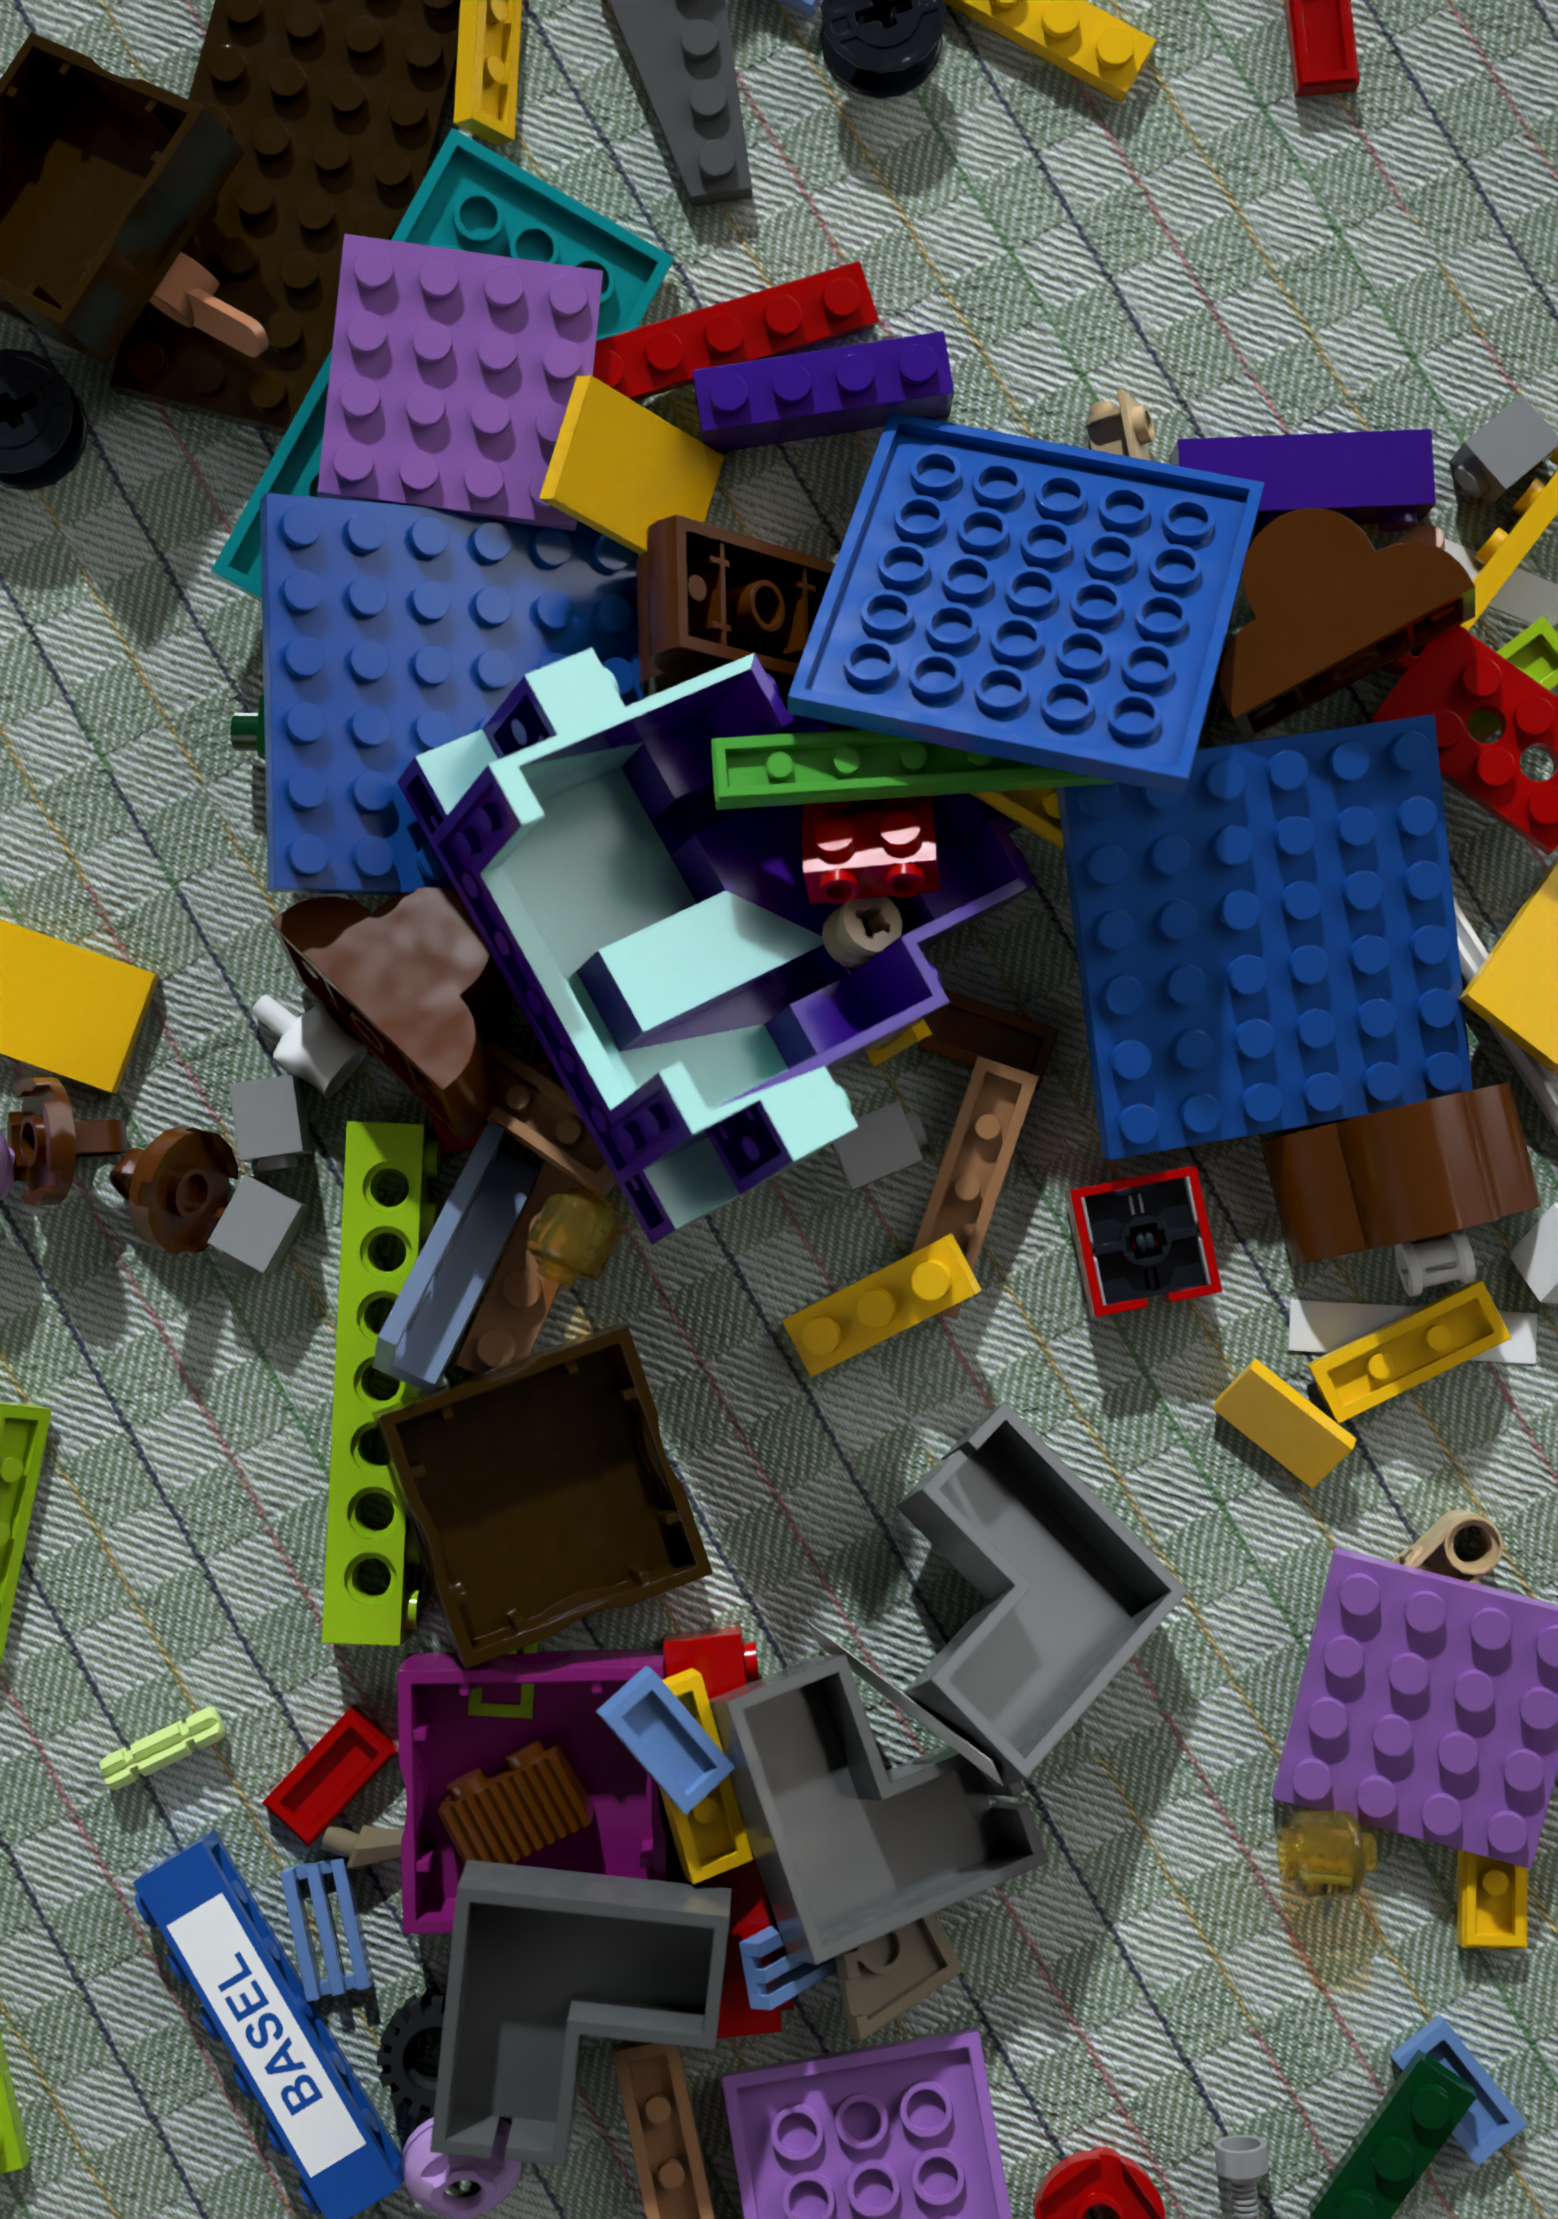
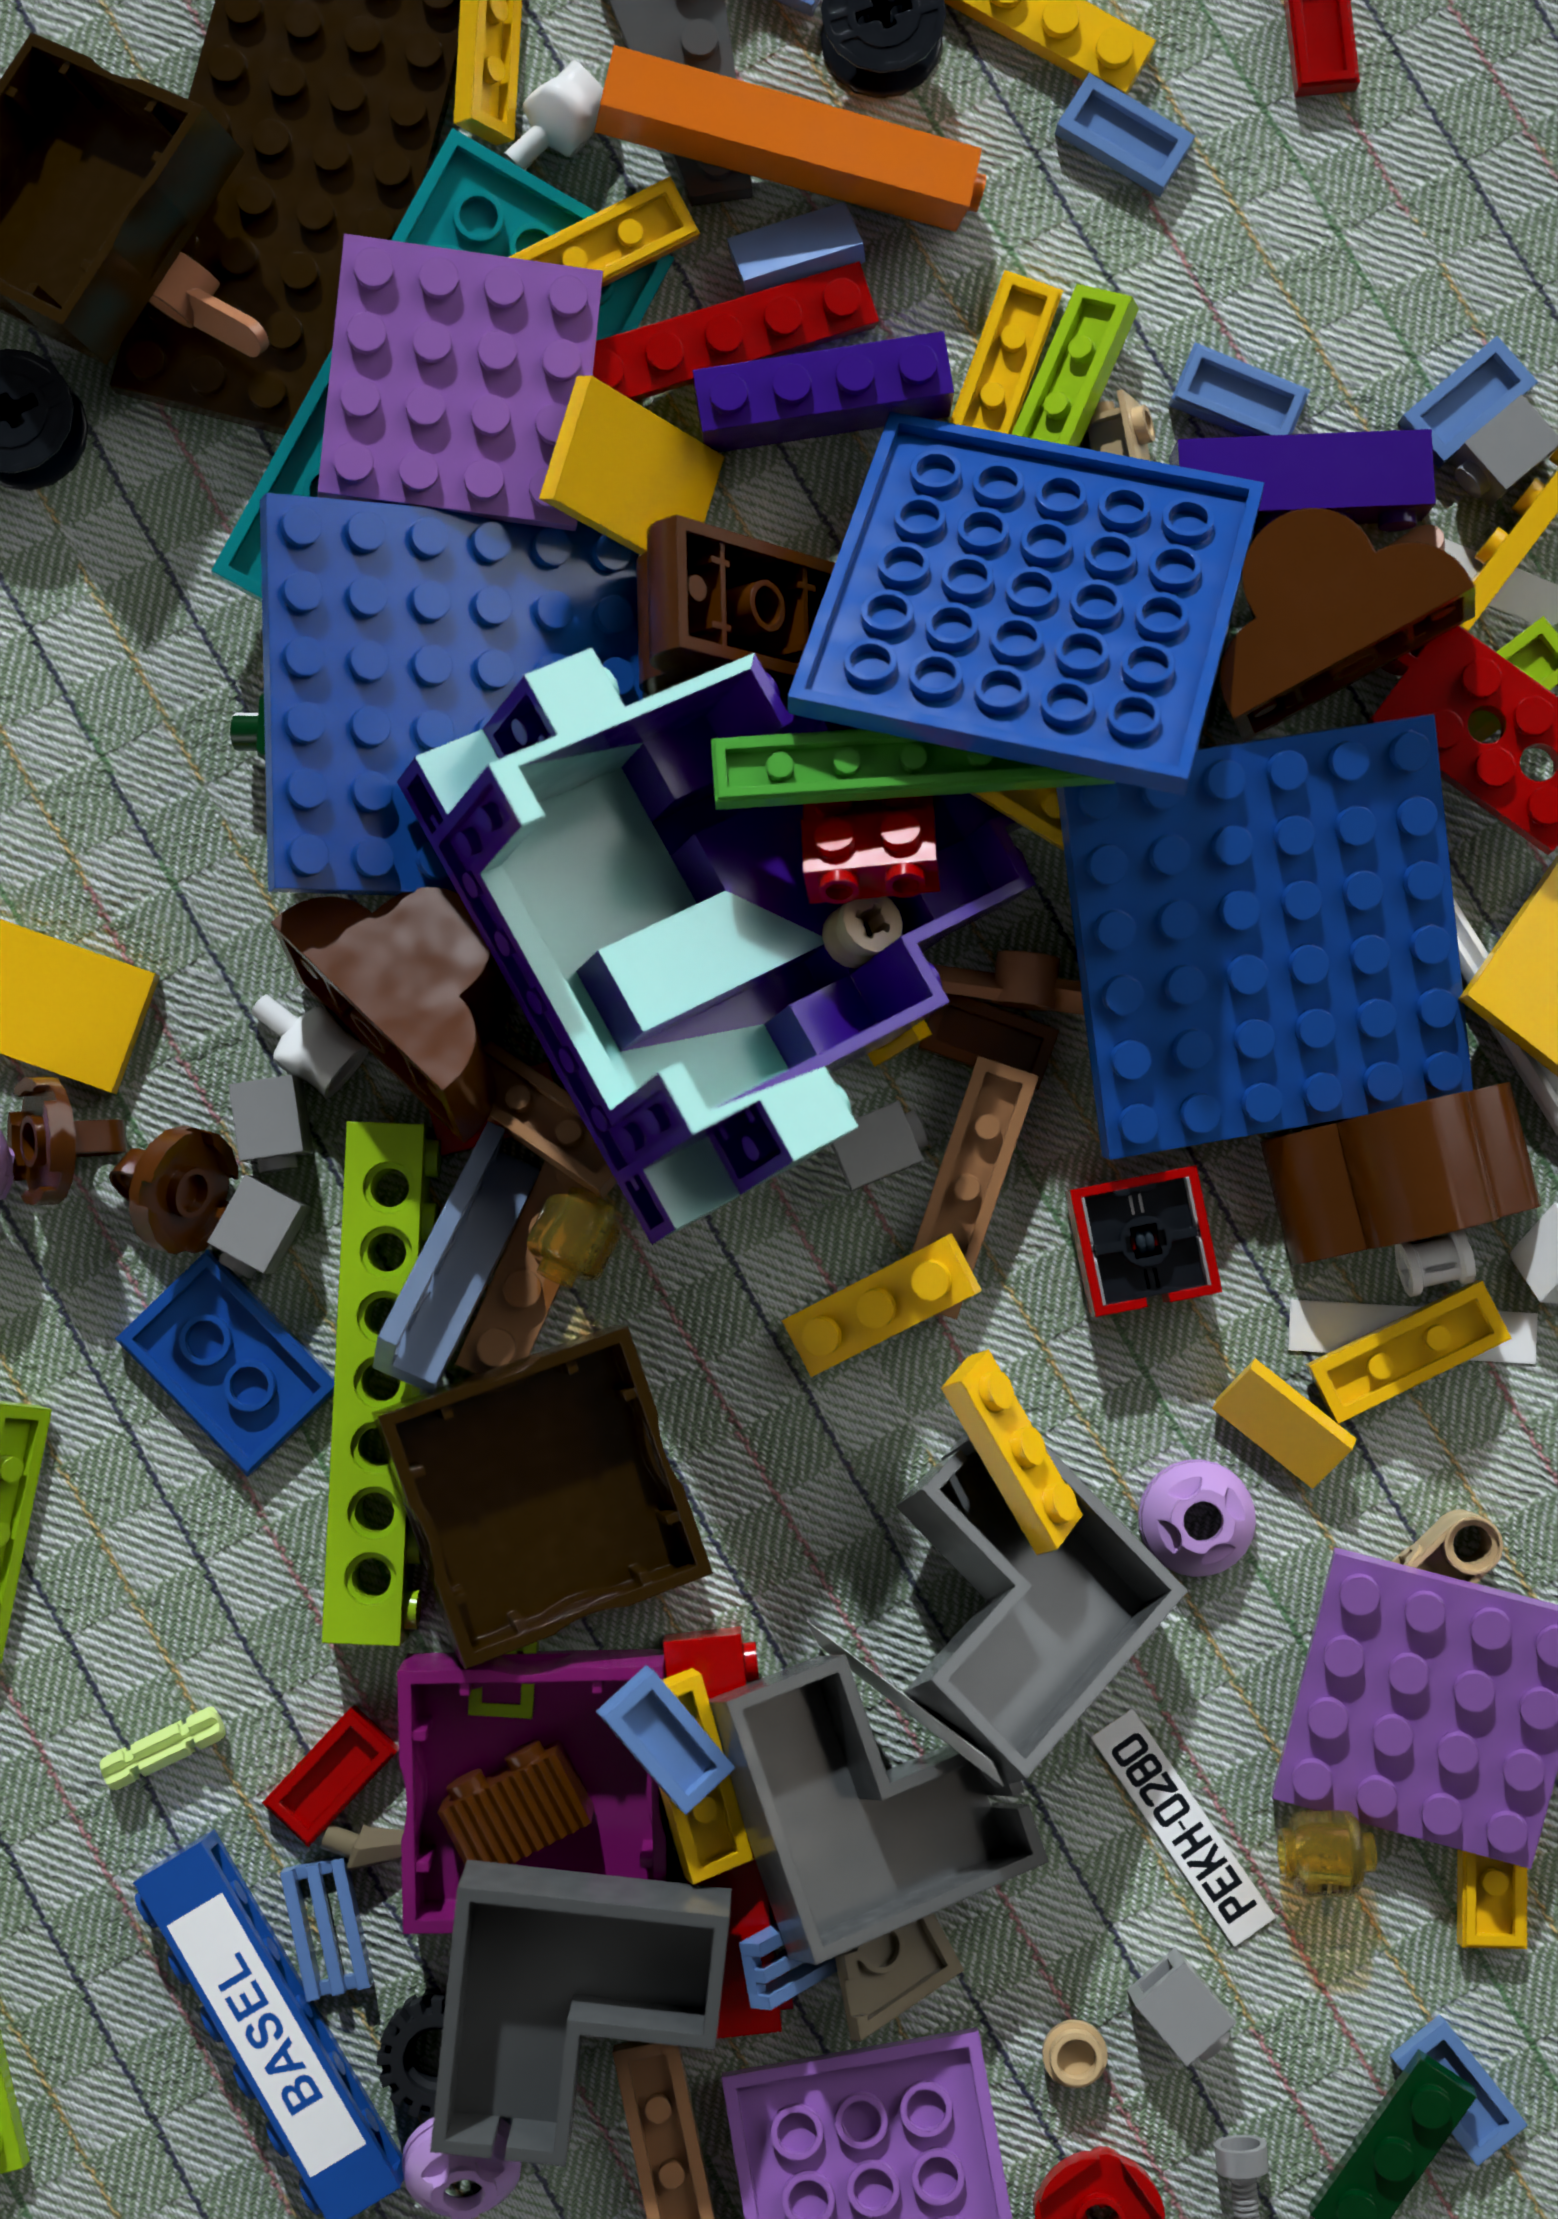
(228, 1362): none -> blue tile
(560, 116): none -> white piece
(622, 235): none -> yellow tile
(789, 139): none -> orange brick
(796, 248): none -> medium blue tile
(1007, 354): none -> yellow tile
(1012, 1451): none -> yellow plate
(1019, 982): none -> nougat piece
(1074, 2053): none -> tan plate
(1077, 366): none -> lime plate
(1124, 134): none -> medium blue tile
(1163, 1513): none -> lavender piece
(1182, 2008): none -> light grey brick
(1183, 1827): none -> white sticker
(1237, 395): none -> medium blue tile
(1469, 399): none -> medium blue tile

